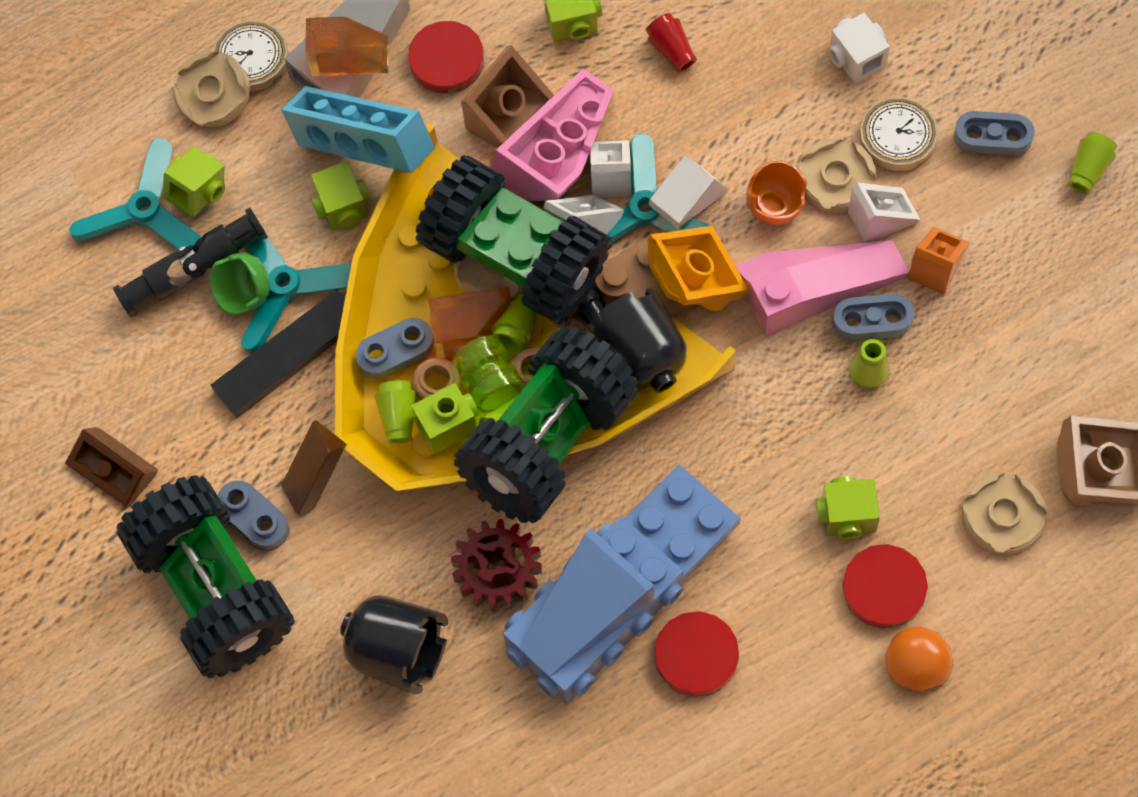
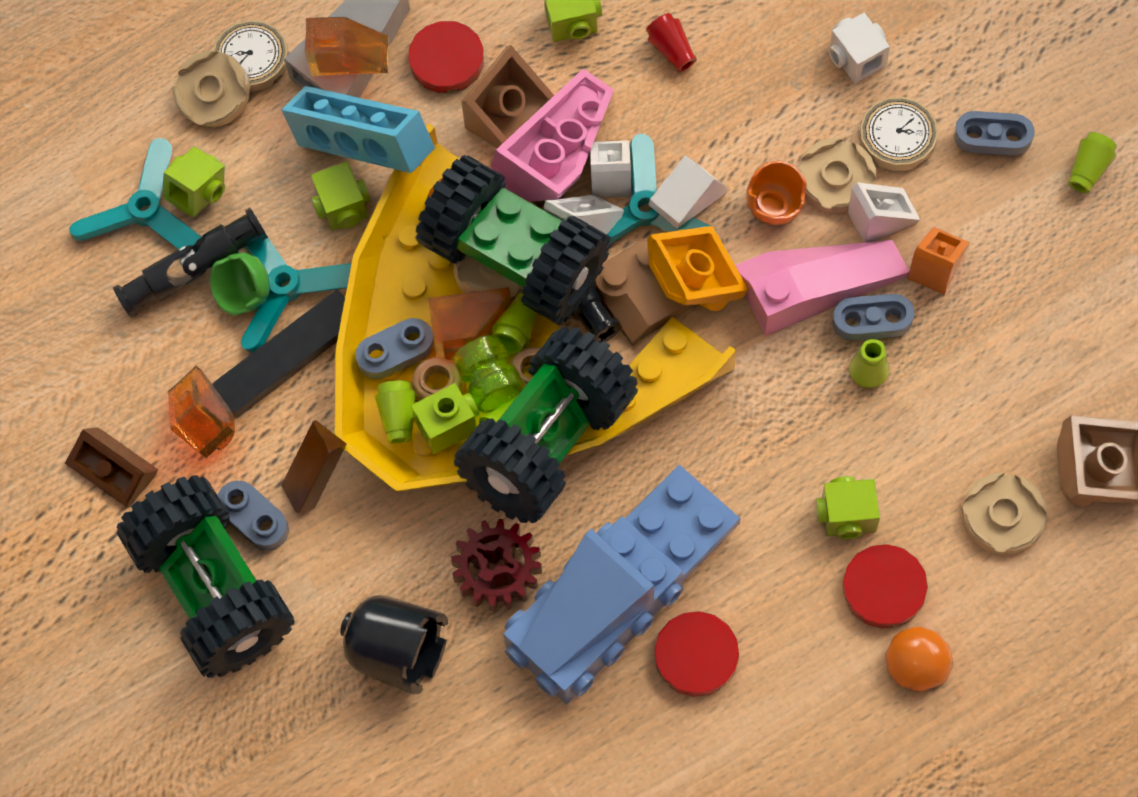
(200, 413): none -> clear orange slope
(644, 338): black cylinder -> none

